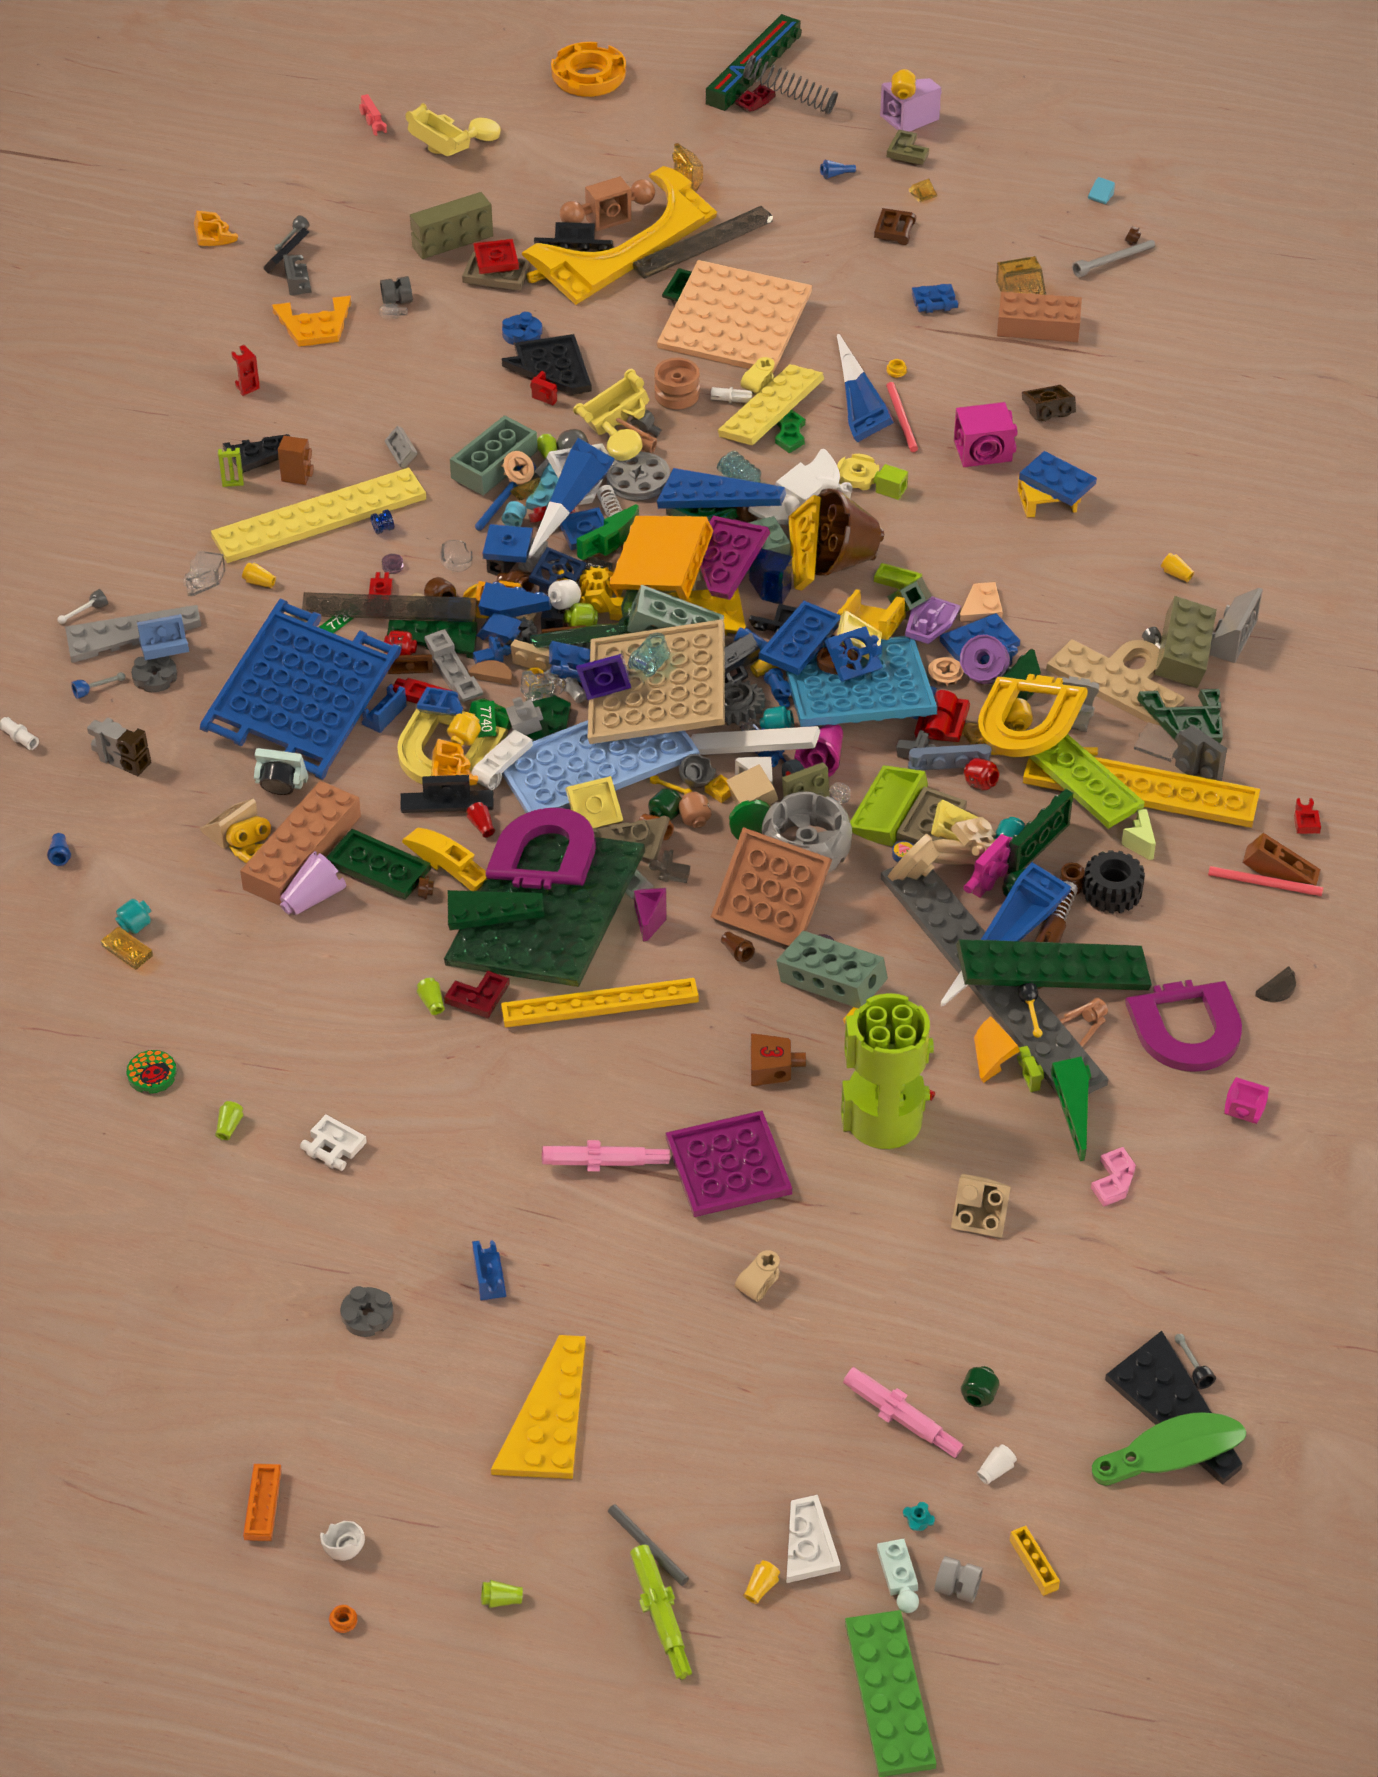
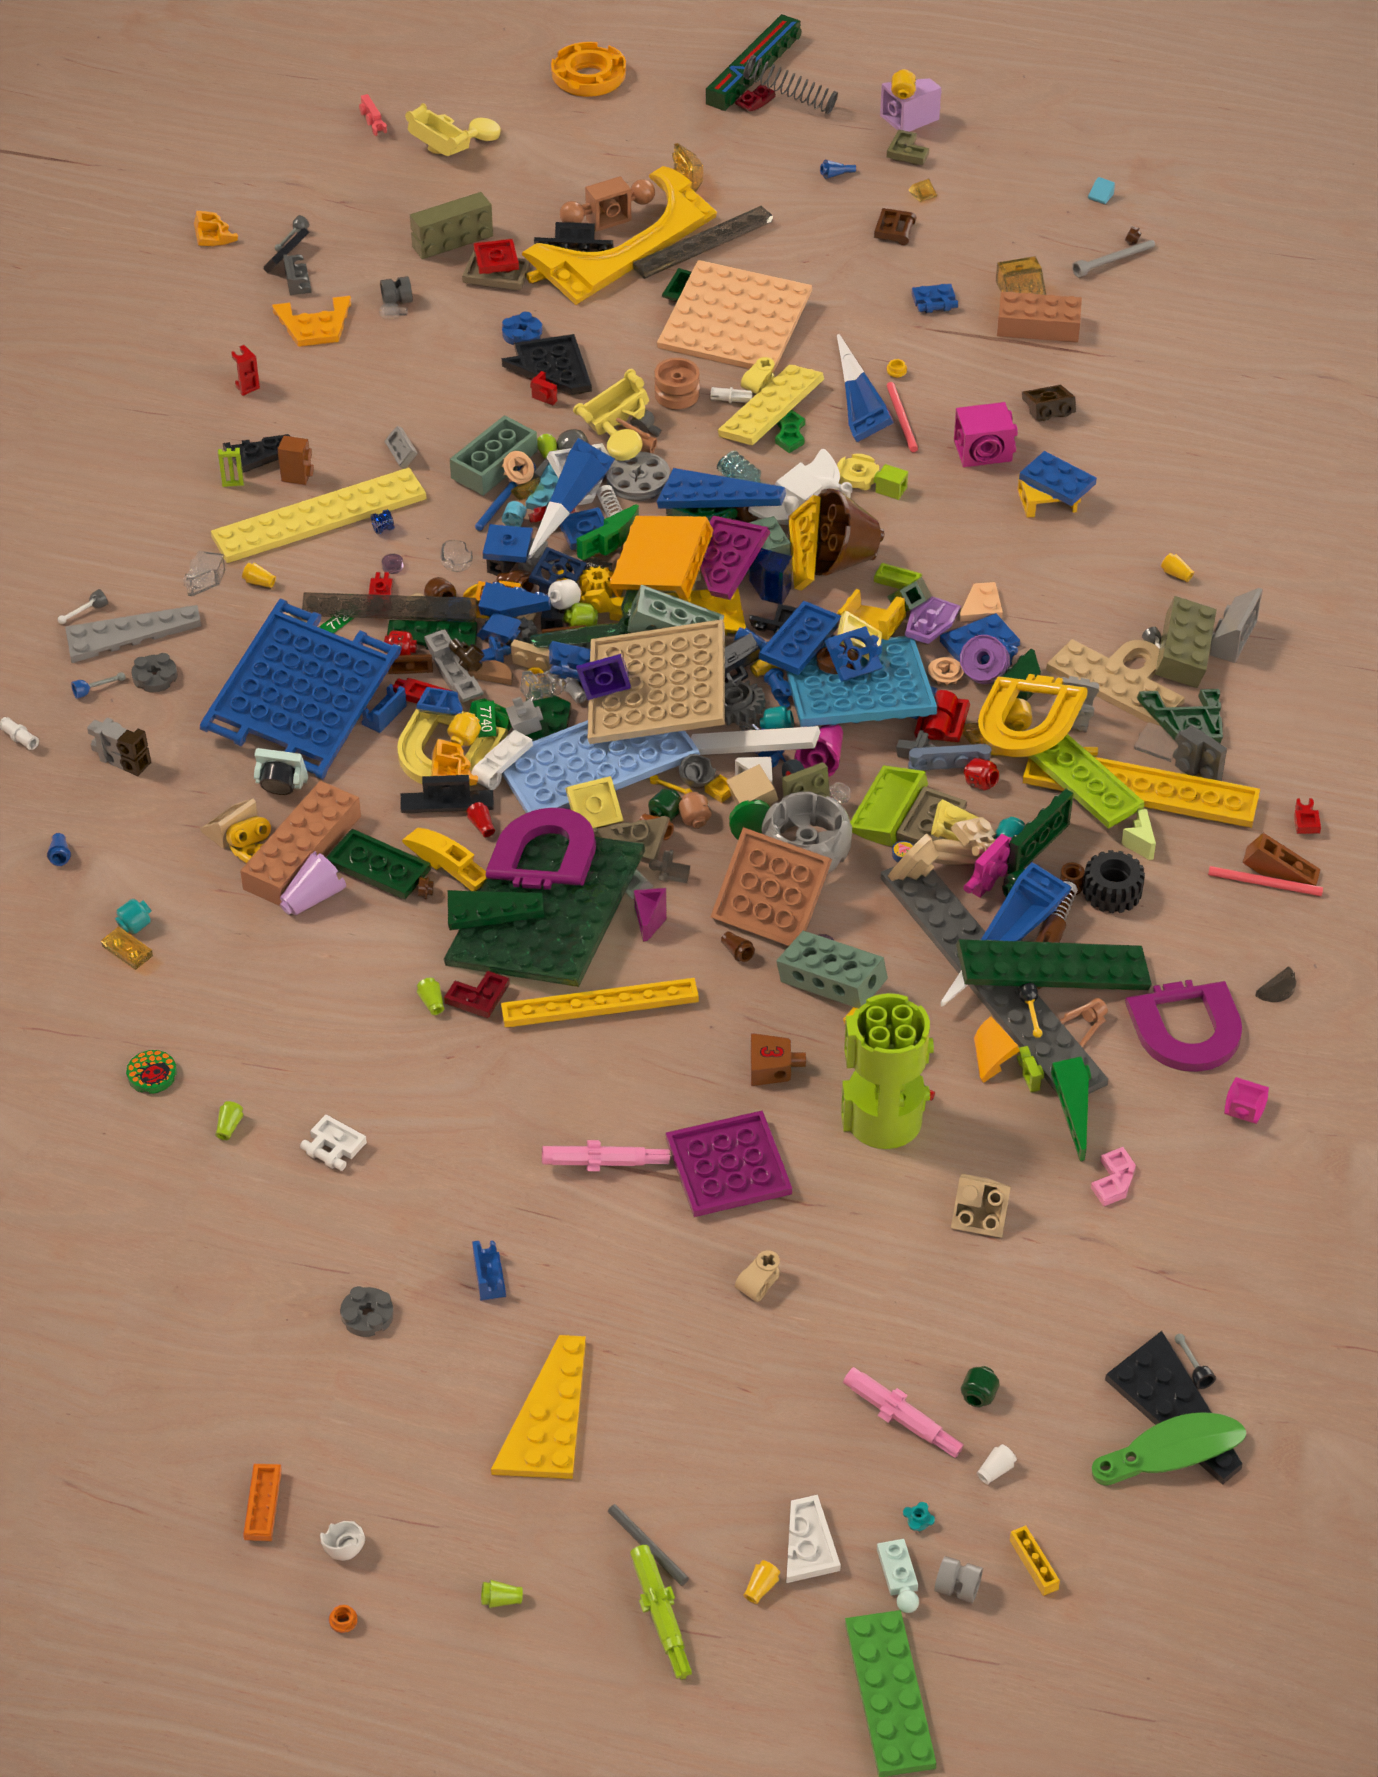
(162, 637): medium blue bracket -> none
(469, 655): none -> dark brown plate
(651, 654): clear light blue piece -> none

